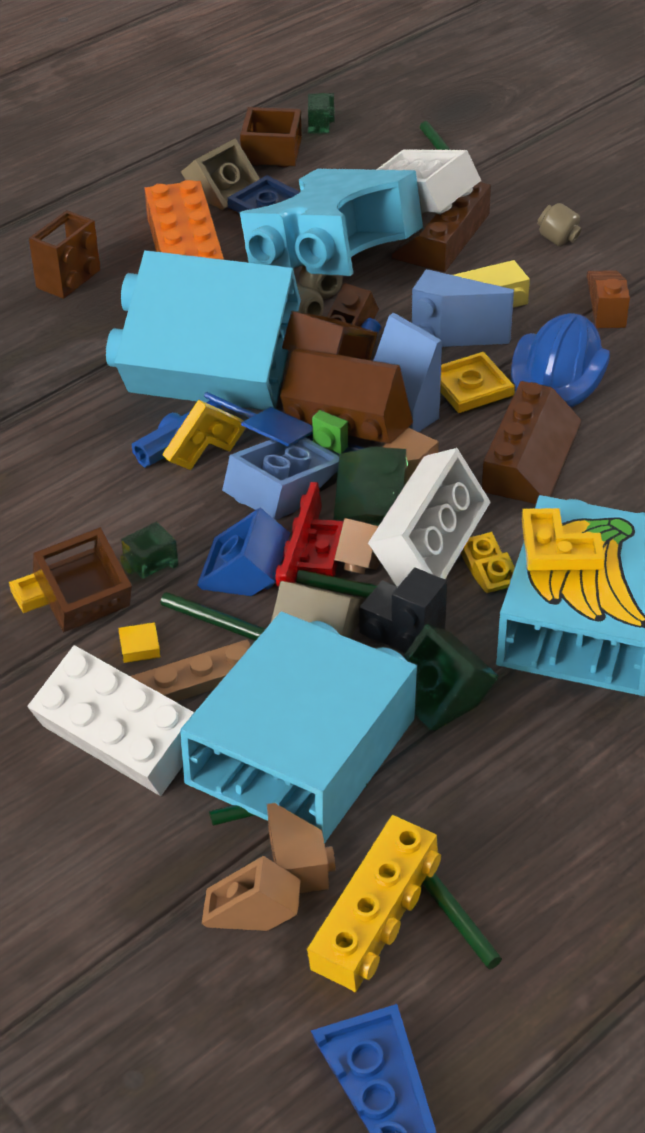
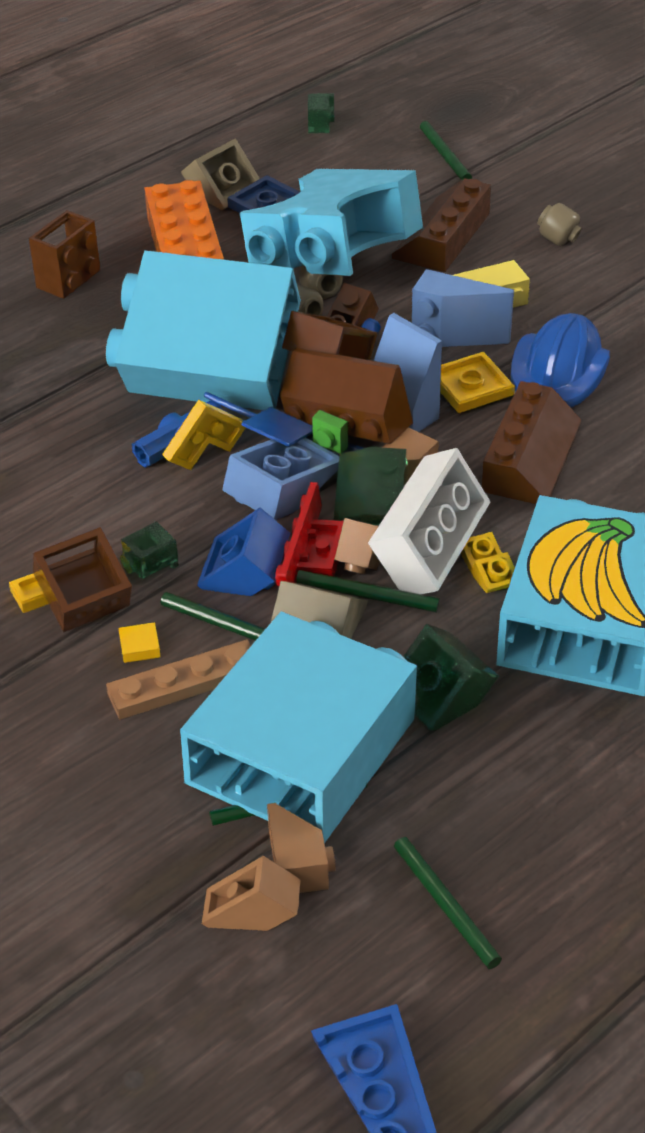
(113, 719): white brick -> none
(271, 136): reddish brown piece -> none
(373, 904): yellow brick -> none
(401, 612): black brick -> none
(440, 175): white brick -> none
(552, 549): yellow plate -> none
(608, 298): dark orange slope -> none

